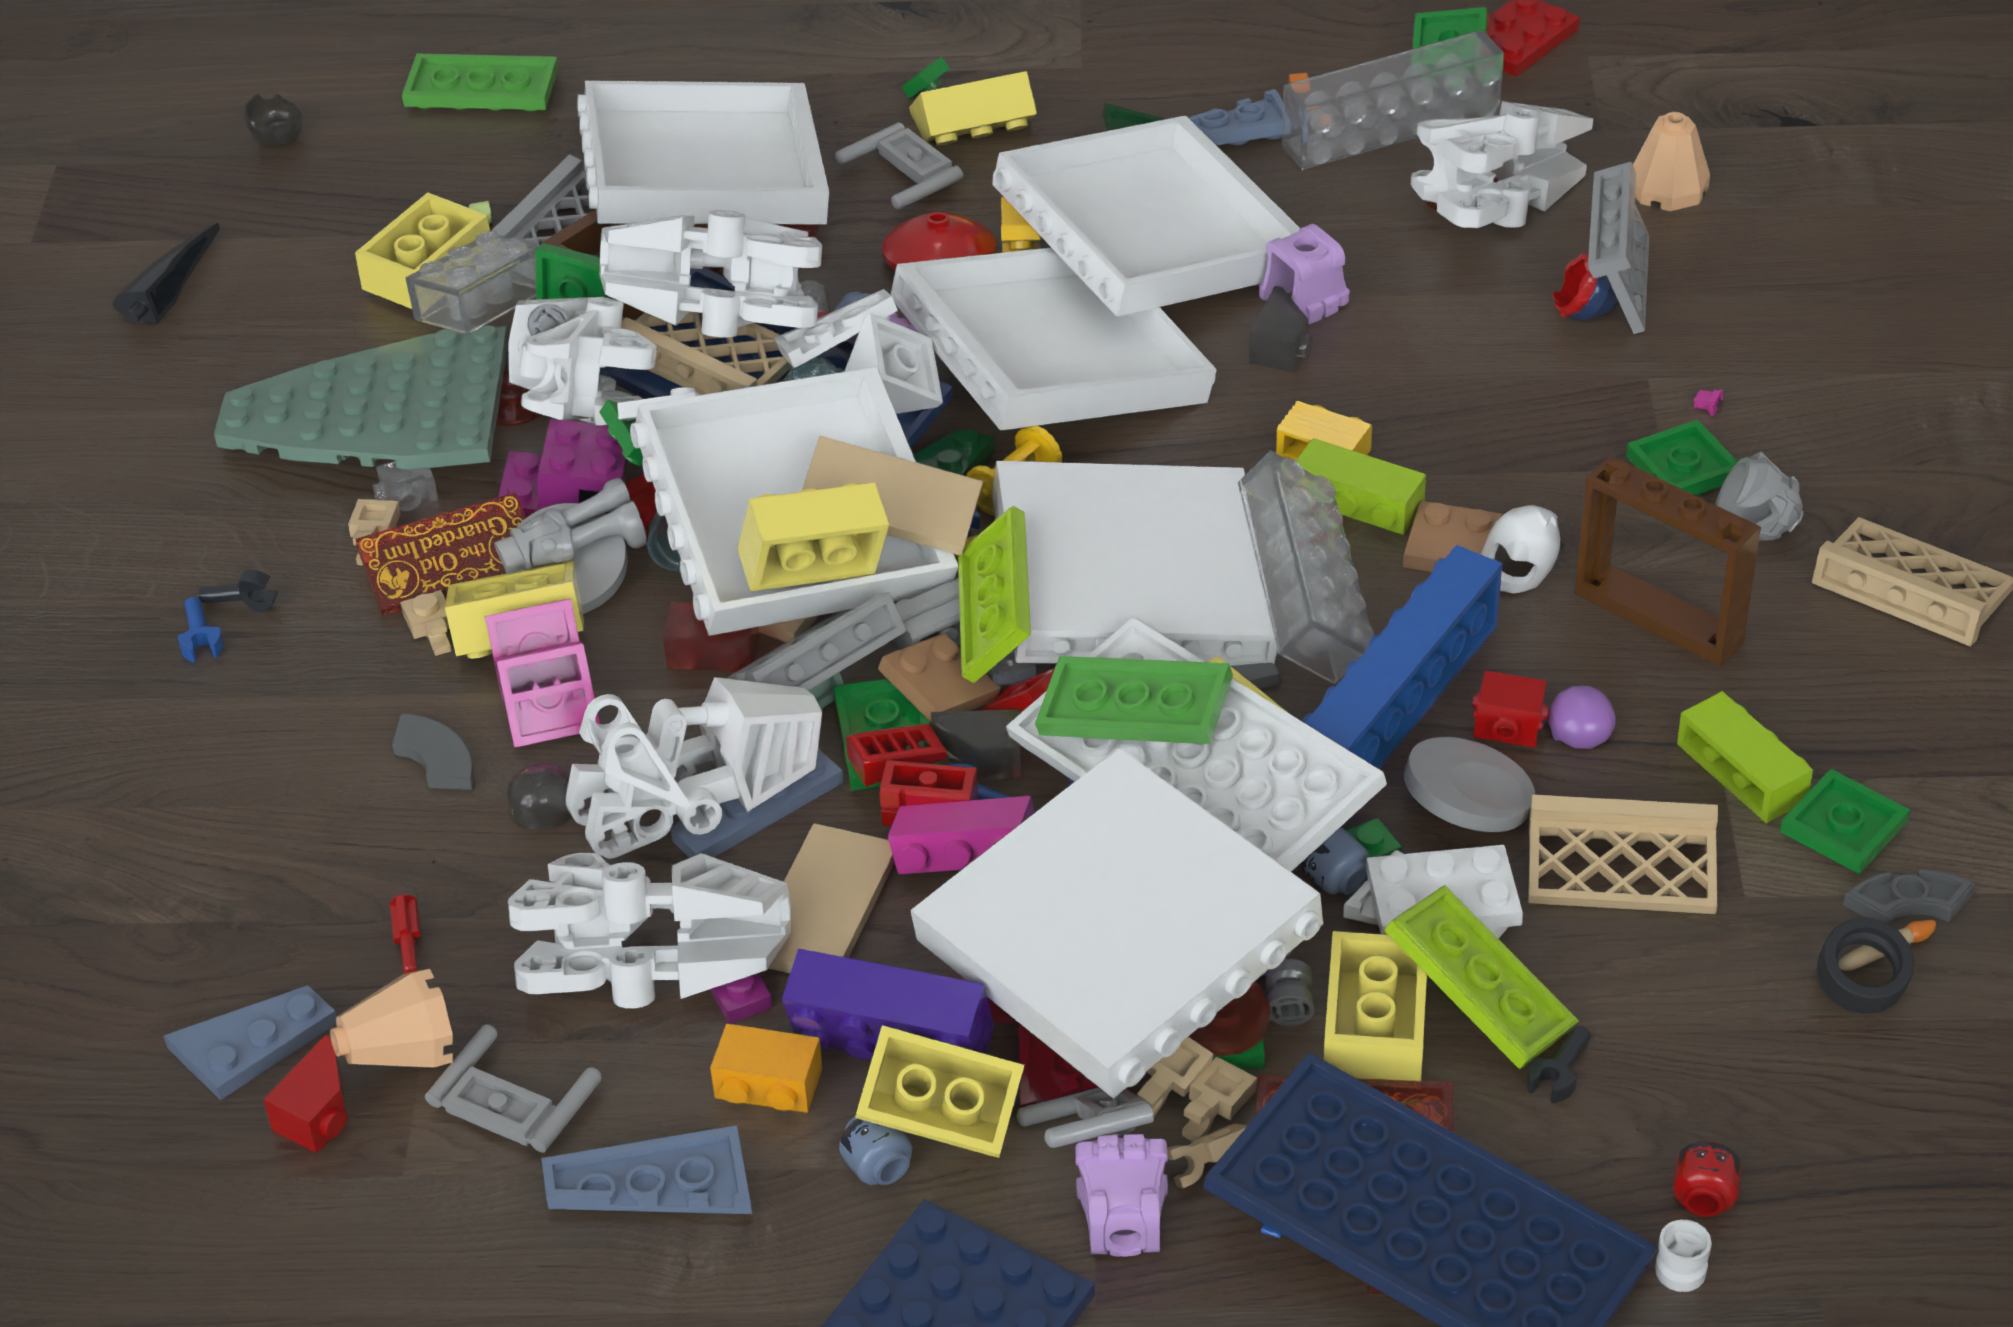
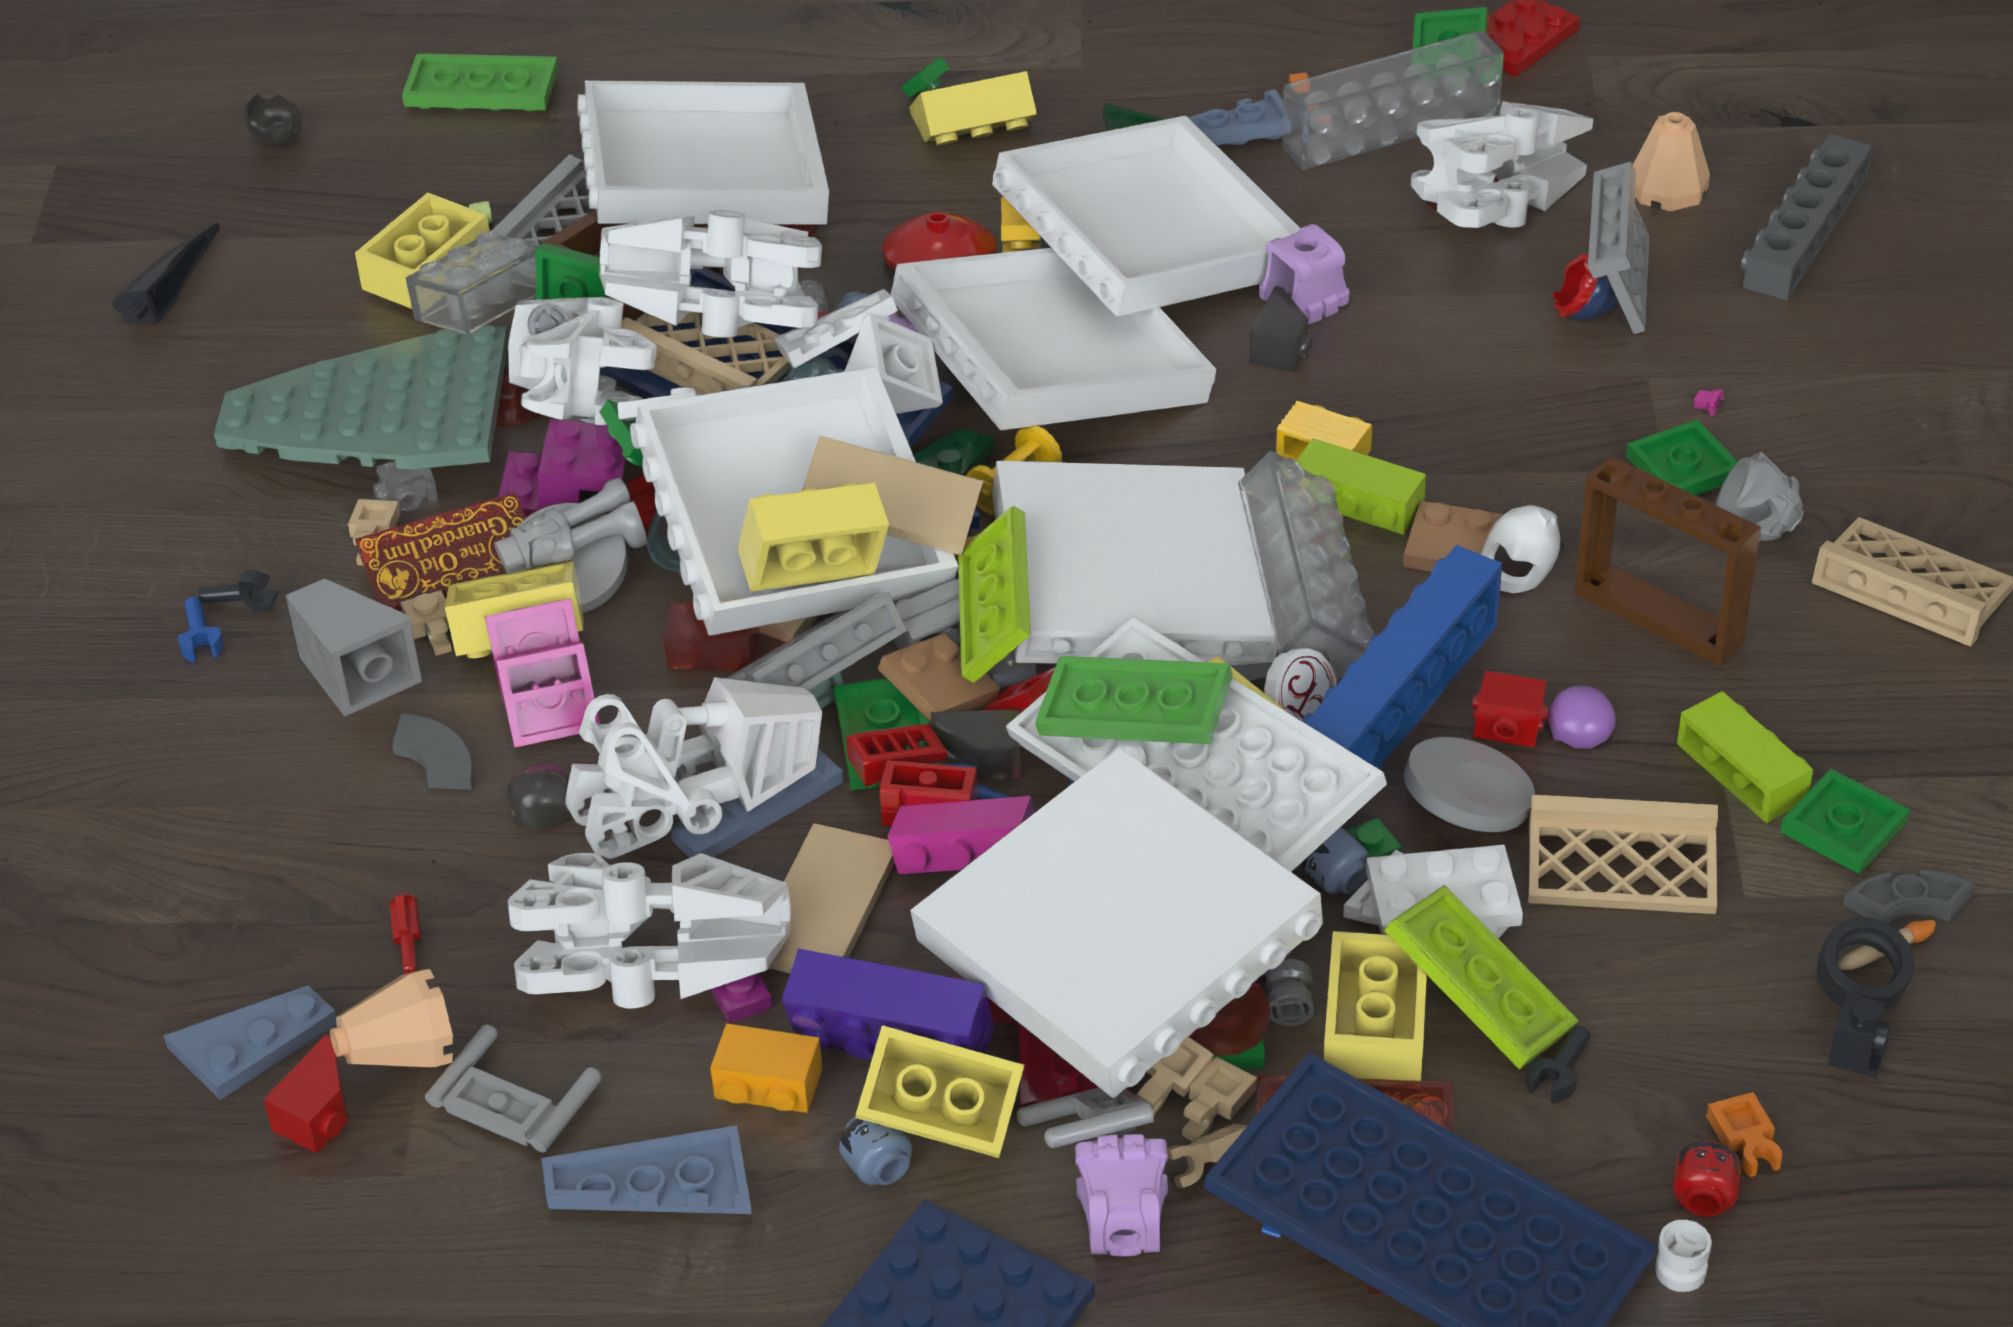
(353, 644): none -> light grey slope
(911, 156): light grey plate -> none
(1299, 681): none -> white tile
(1745, 1127): none -> orange plate
(1806, 216): none -> dark grey brick
(1859, 1036): none -> black brick

